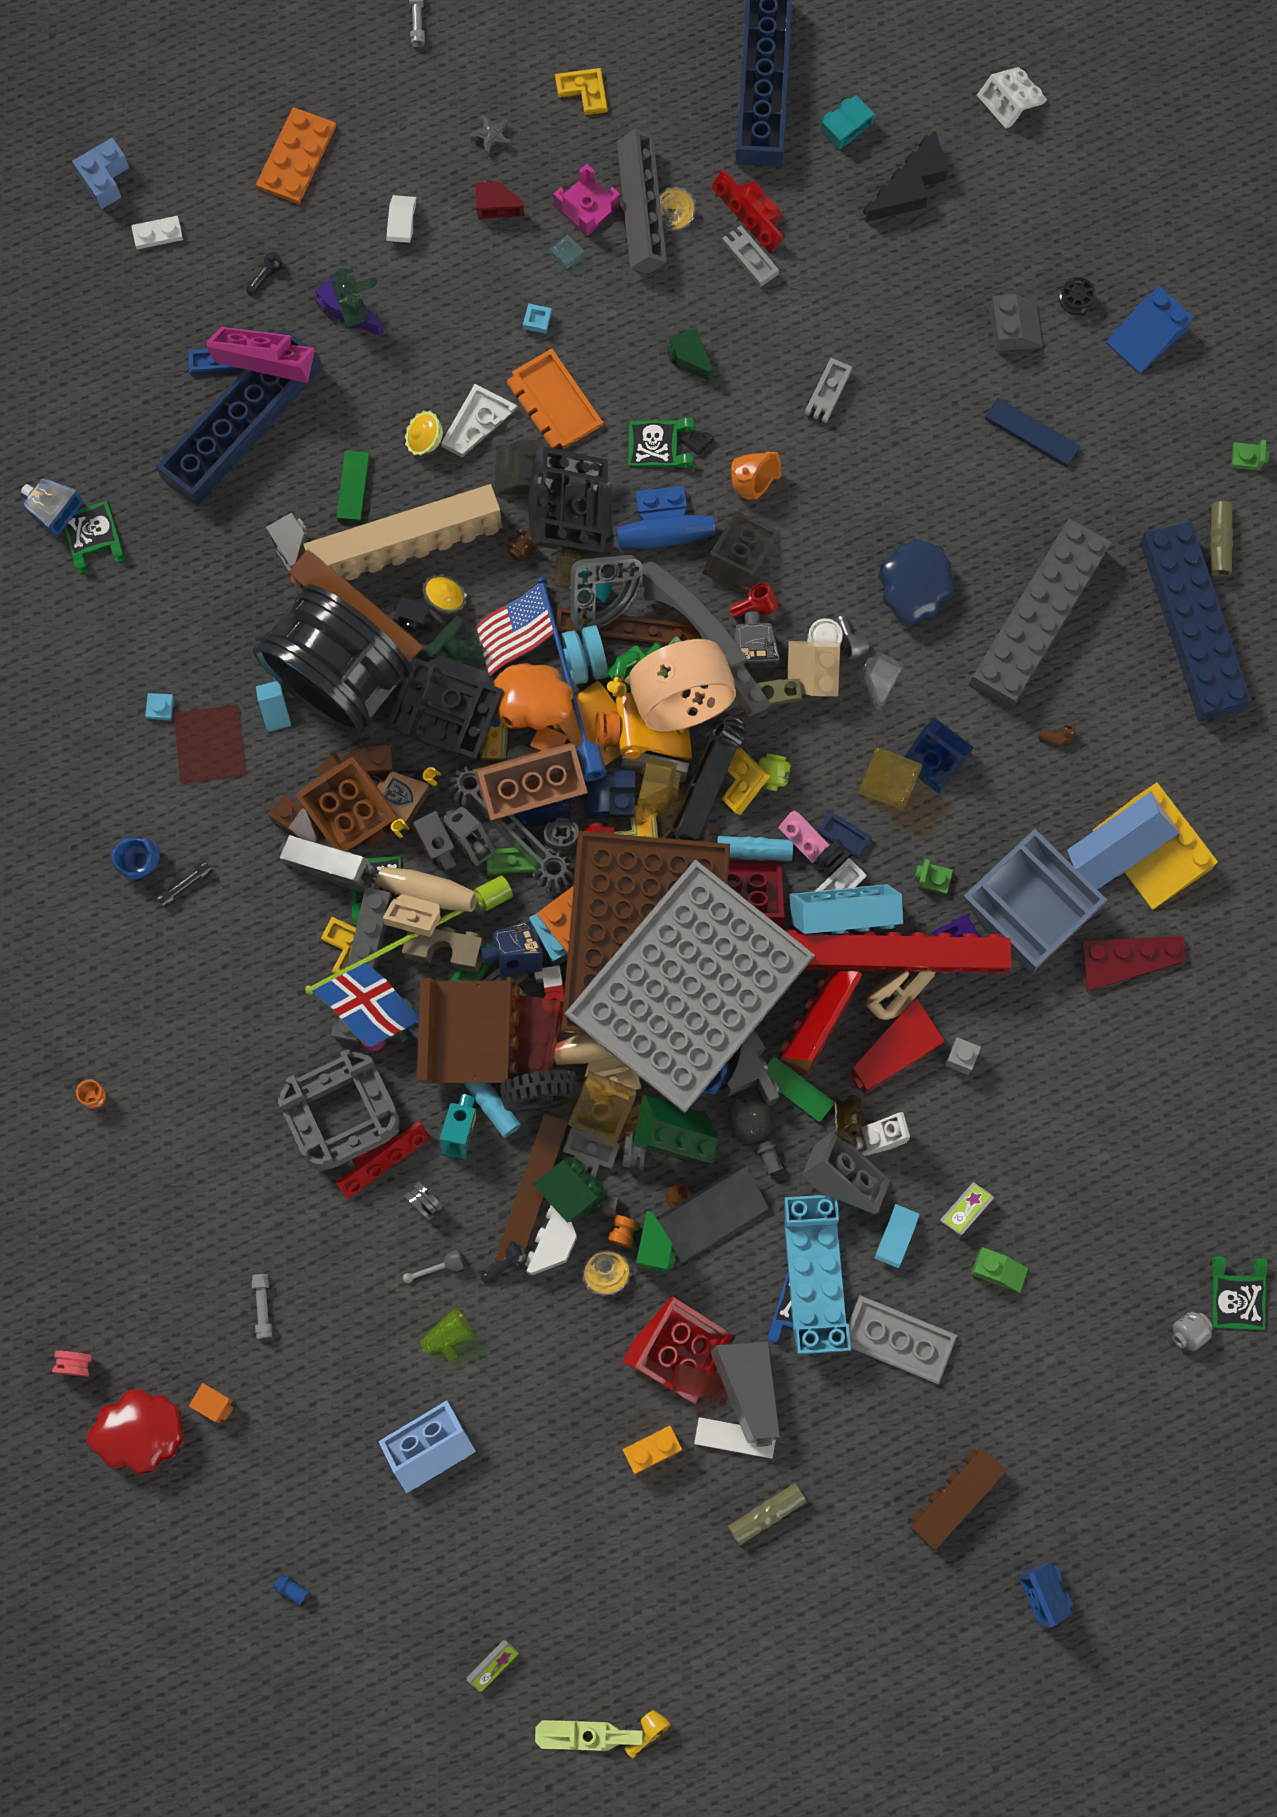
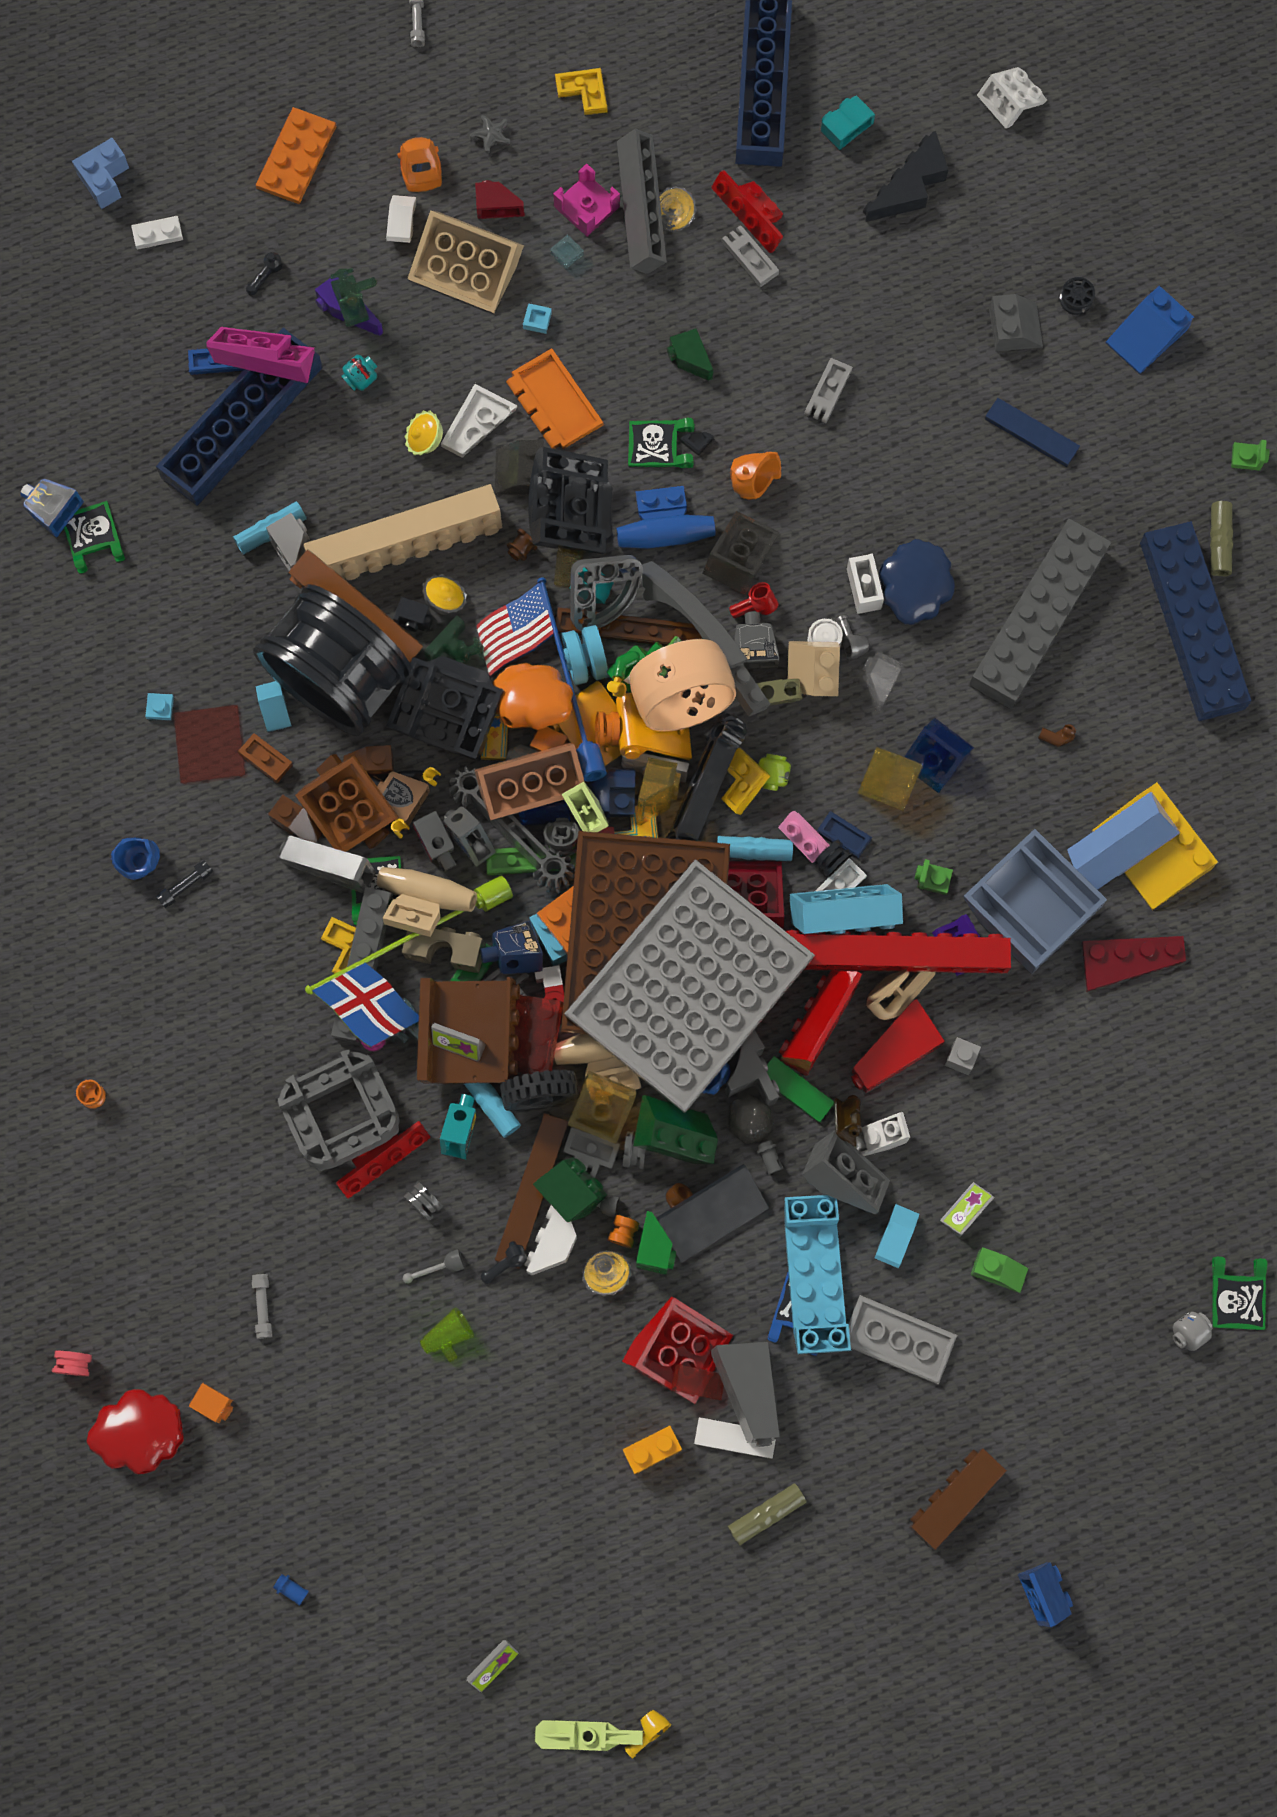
(258, 534): none -> medium azure axle
(265, 758): none -> dark orange plate
(353, 486): green tile -> none
(359, 372): none -> teal head
(420, 164): none -> orange helmet
(426, 1446): light blue slope -> none
(457, 1042): none -> slope
(464, 261): none -> tan slope
(585, 808): none -> yellowish green slope
(865, 583): none -> white brick

